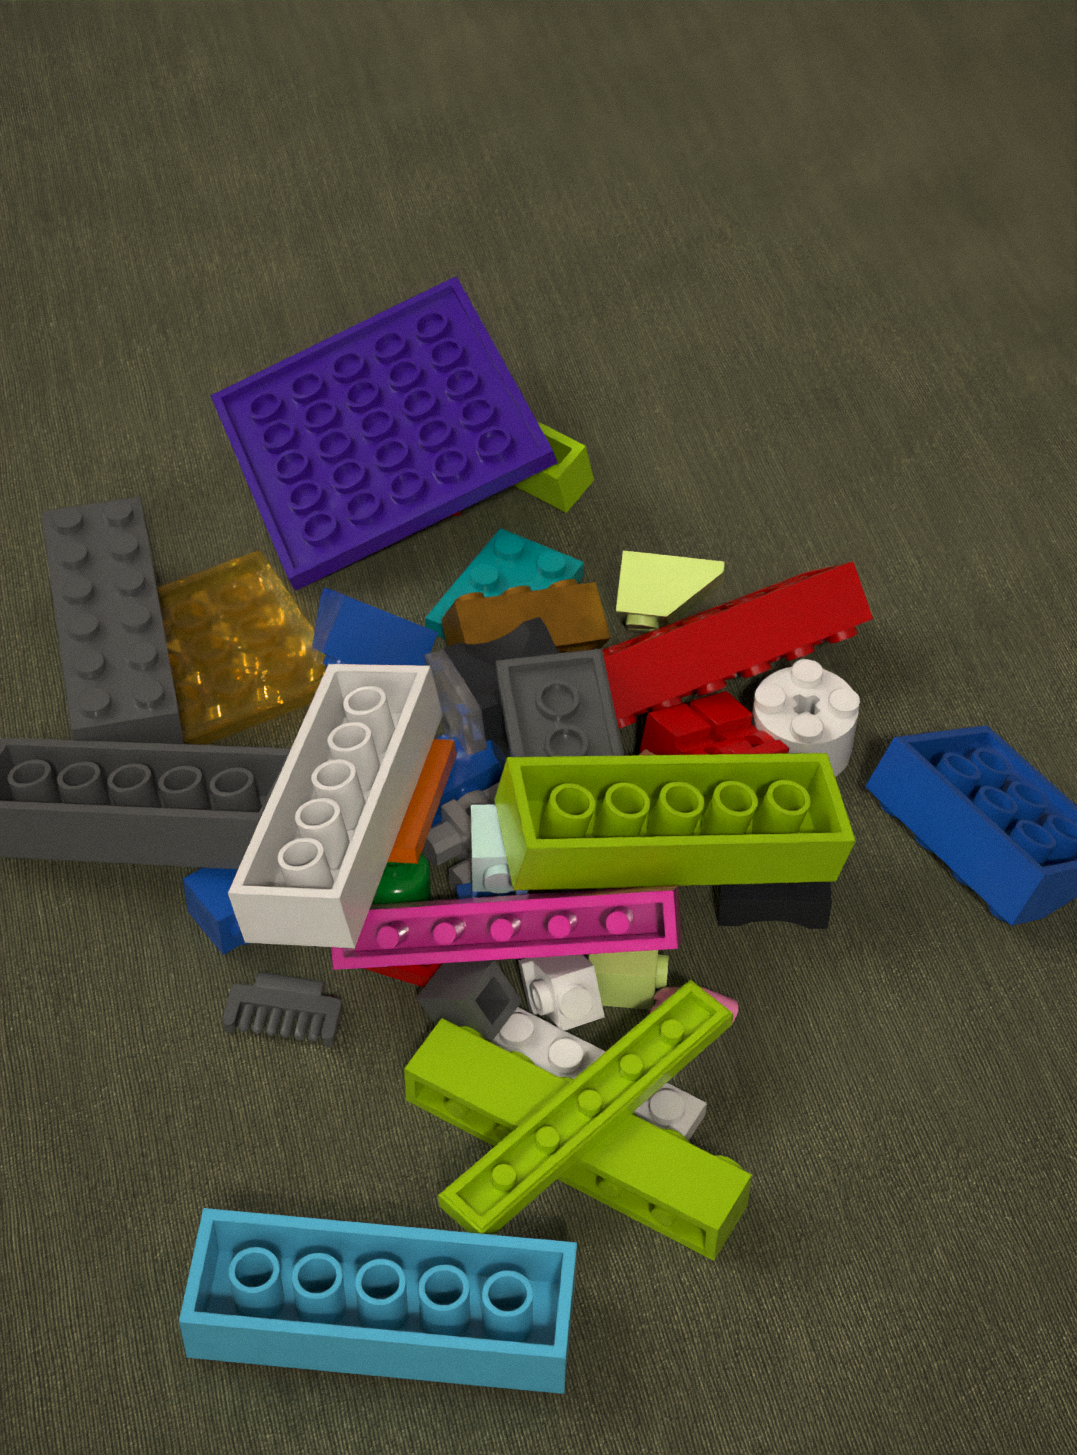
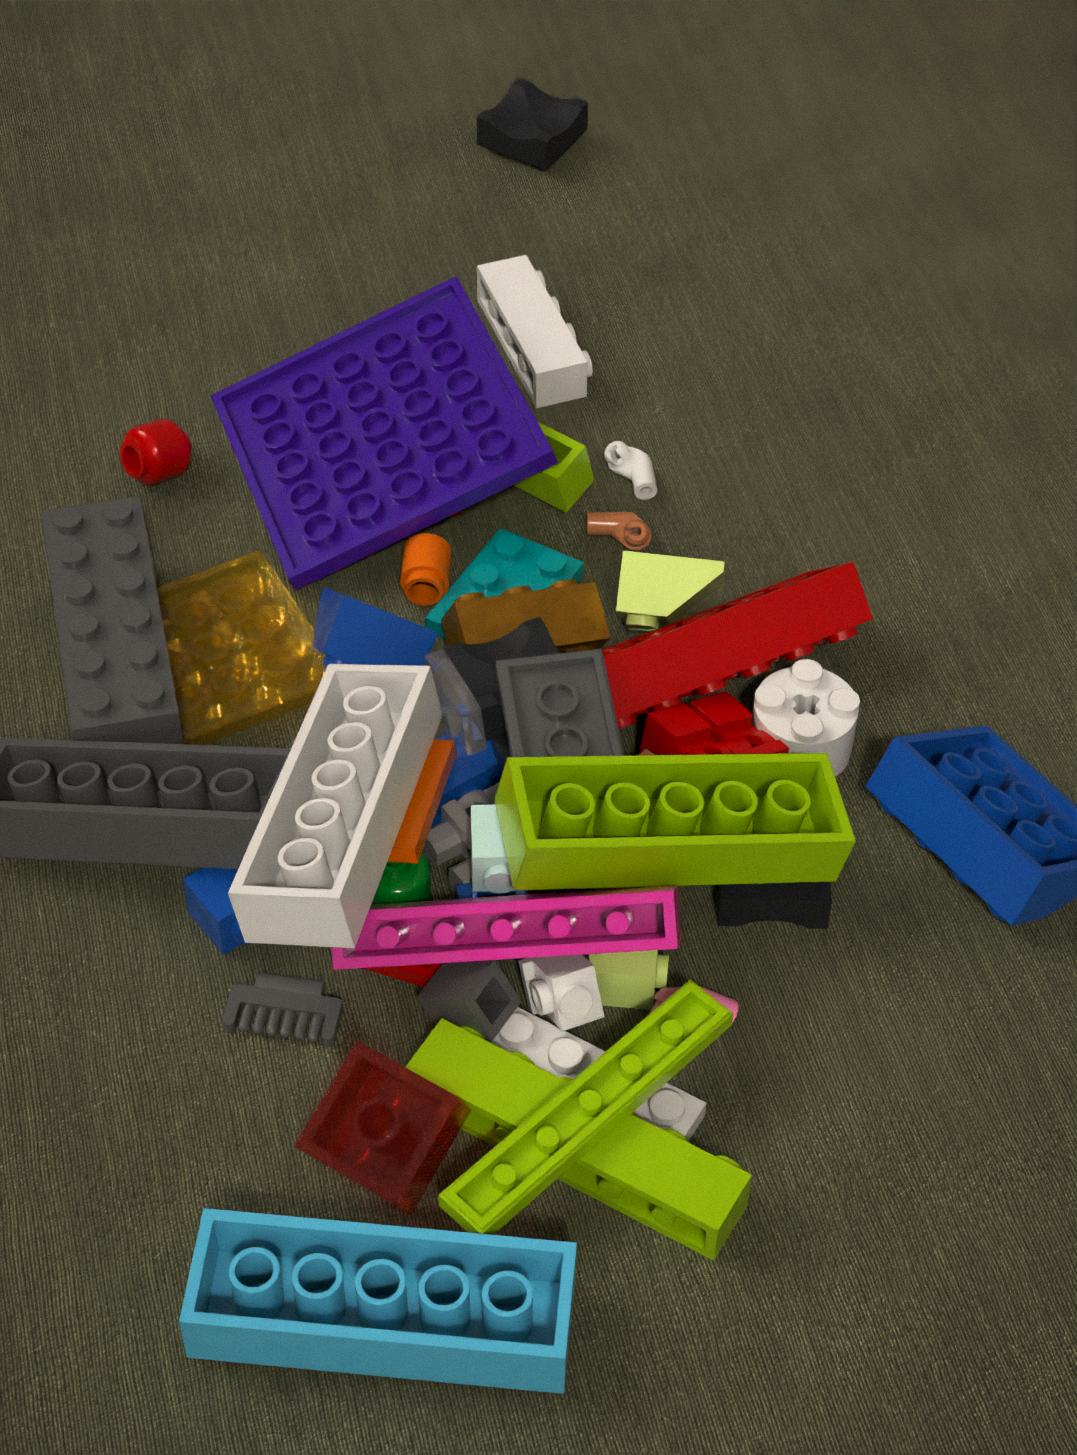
(155, 451): none -> red head
(383, 1127): none -> clear red brick
(425, 568): none -> orange brick
(532, 124): none -> black brick
(533, 331): none -> white brick
(622, 526): none -> nougat arm
(633, 465): none -> white arm

